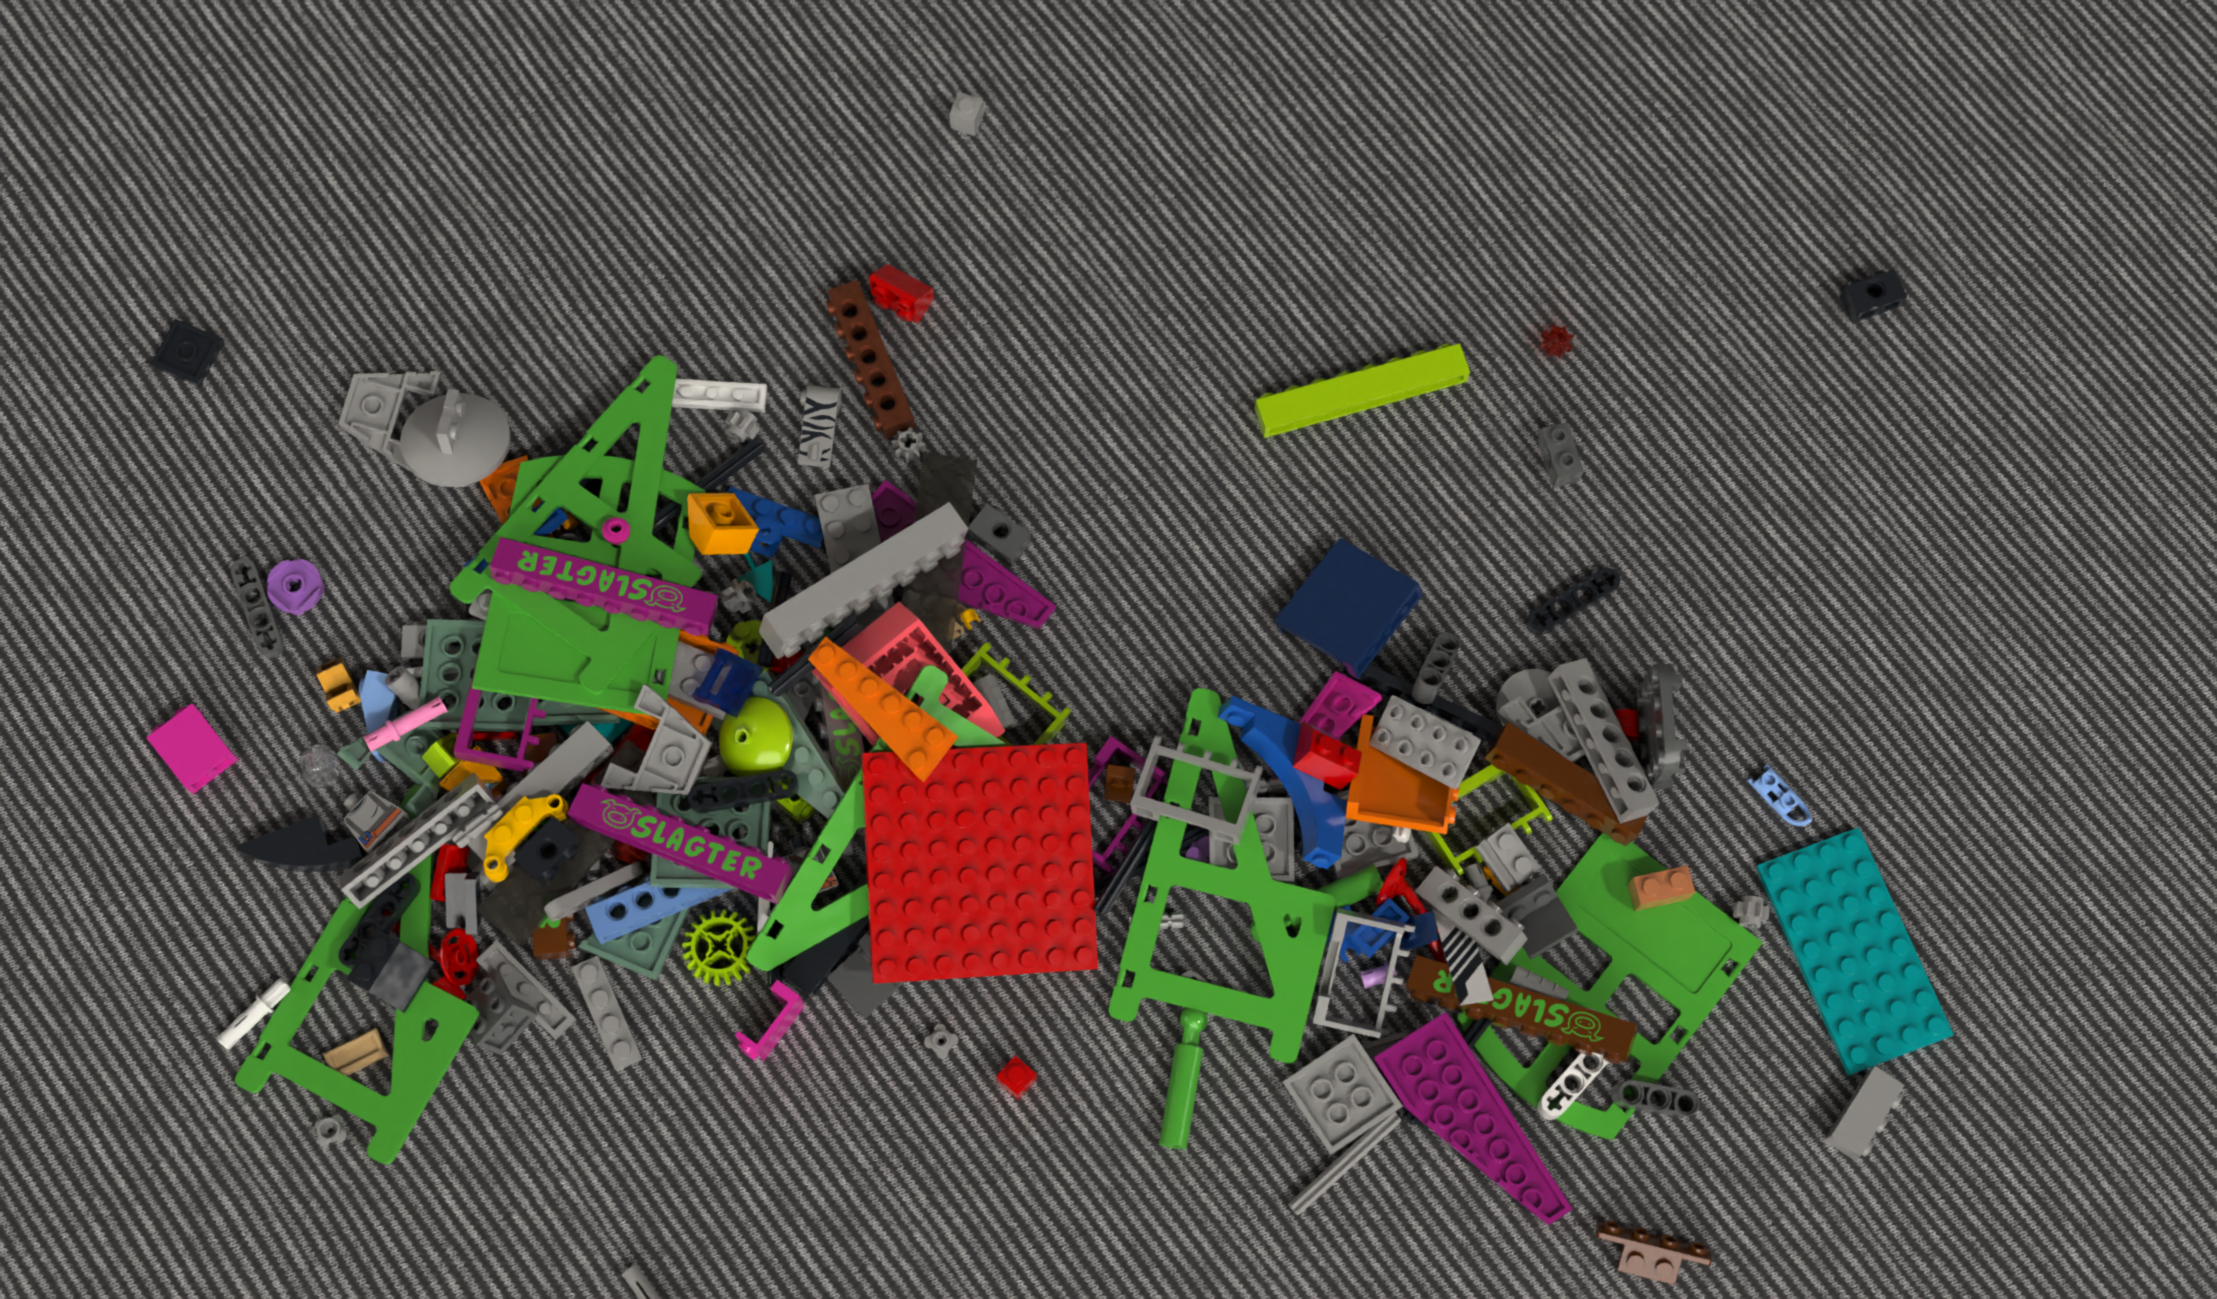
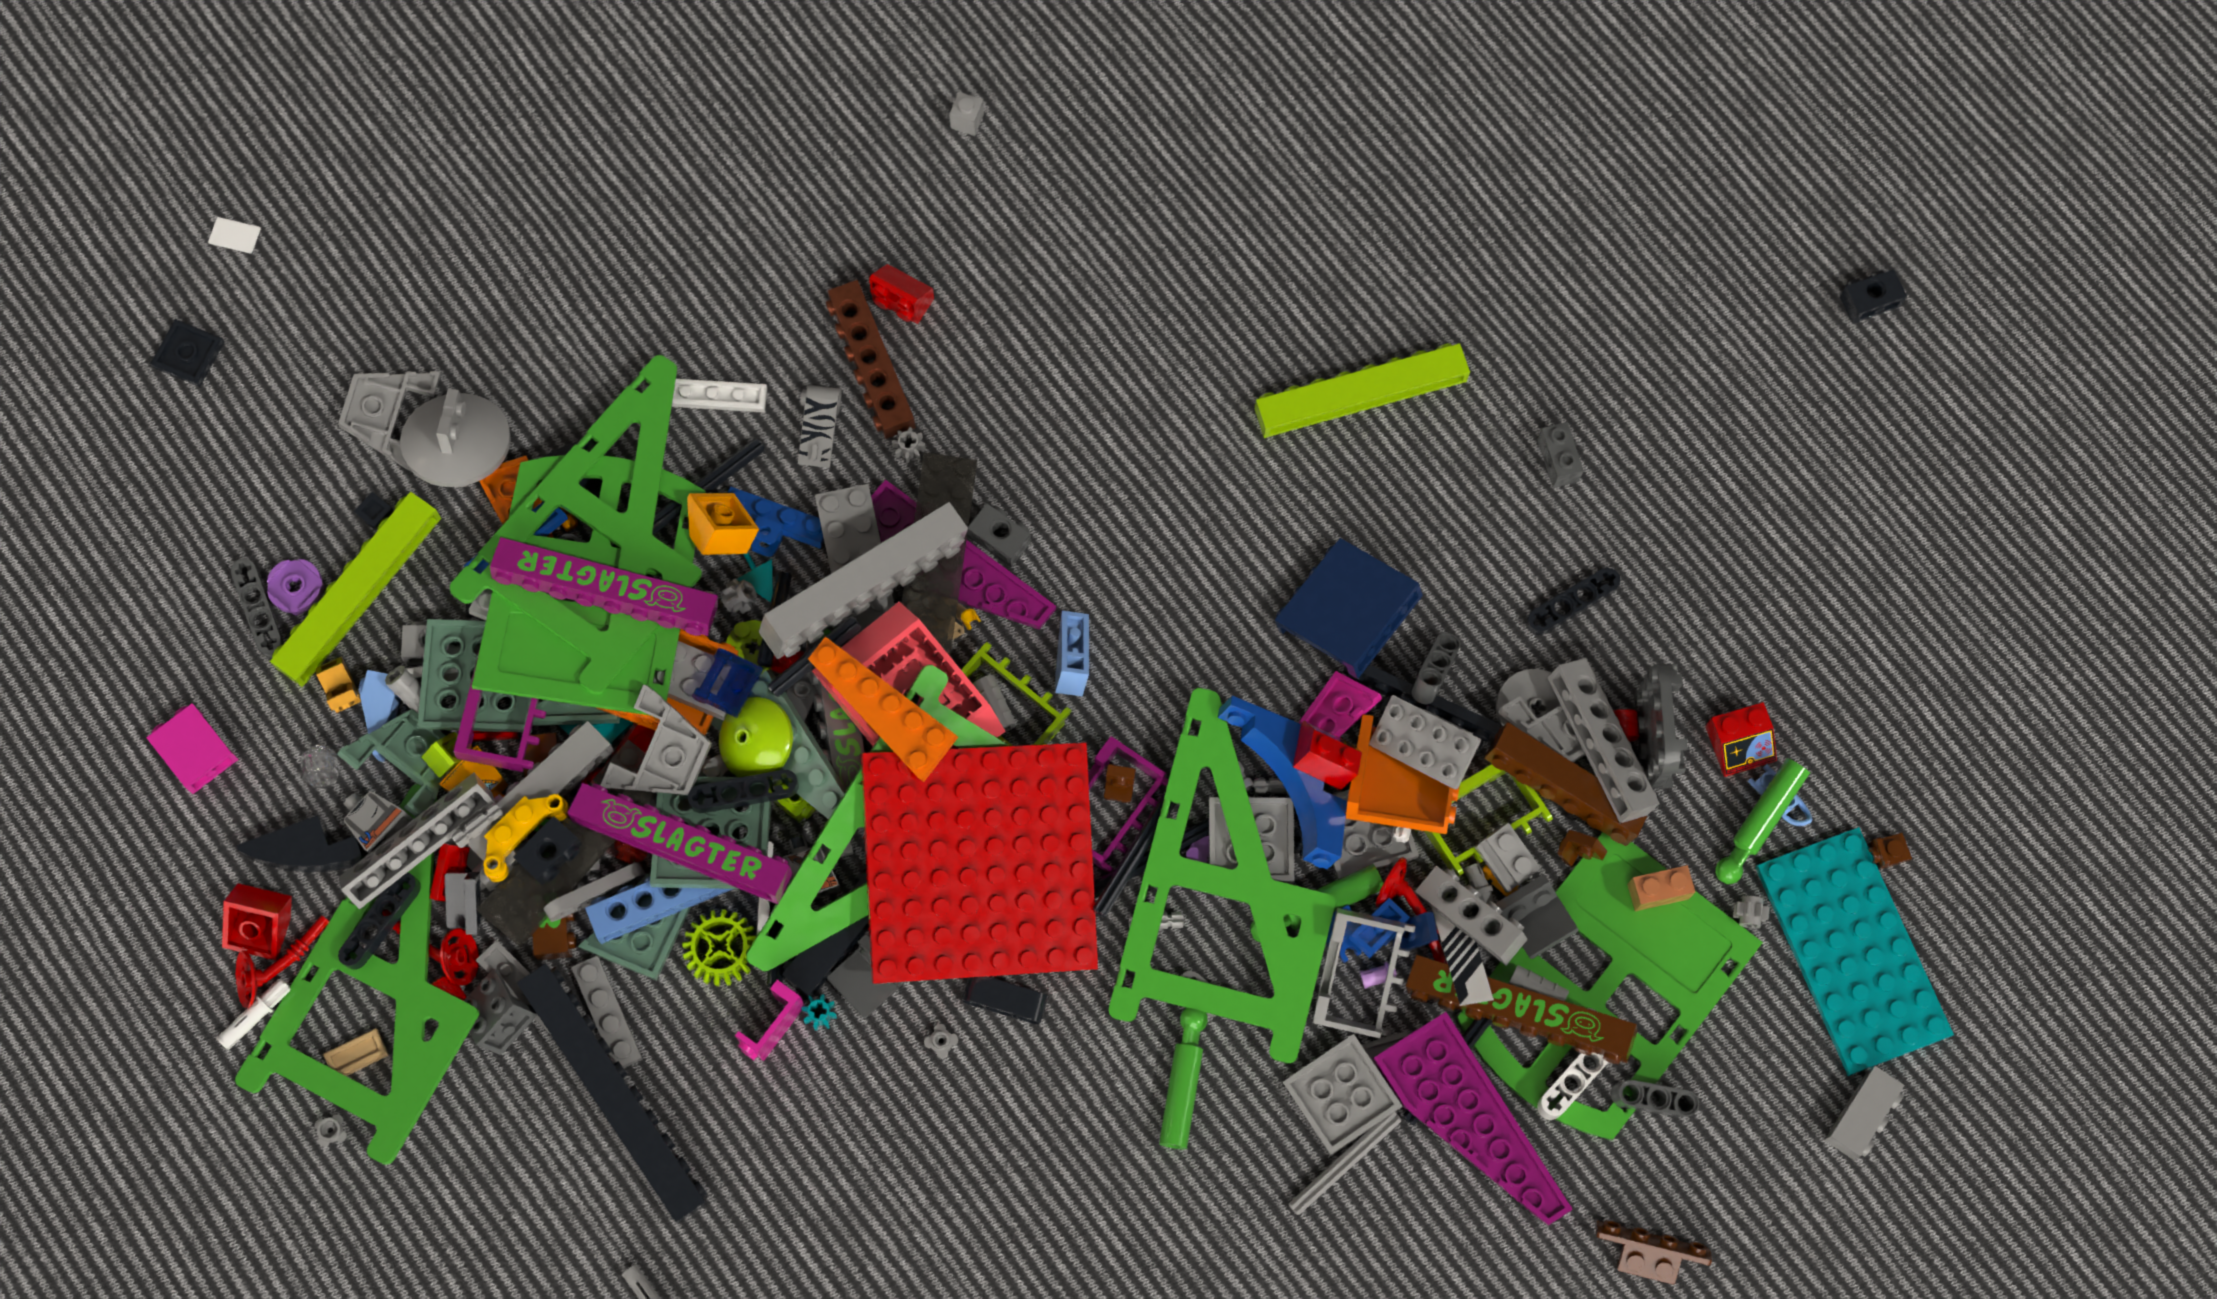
(234, 235): none -> white sticker
(249, 978): none -> red dish
(255, 921): none -> red slope
(355, 589): none -> lime brick
(373, 510): none -> black plate
(391, 971): black slope -> none
(404, 724): bright pink pin -> none
(612, 1093): none -> black brick
(619, 537): dark pink plate -> none
(741, 425): light grey gear -> none
(824, 1018): none -> teal gear
(1005, 999): none -> black beam
(1016, 1077): red brick -> none
(1072, 654): none -> light blue slope
(1154, 809): light grey hinge -> none
(1553, 348): clear red gear -> none
(1582, 845): none -> reddish brown bracket
(1742, 739): none -> slope
(1762, 819): none -> bright green piece
(1889, 851): none -> reddish brown bracket

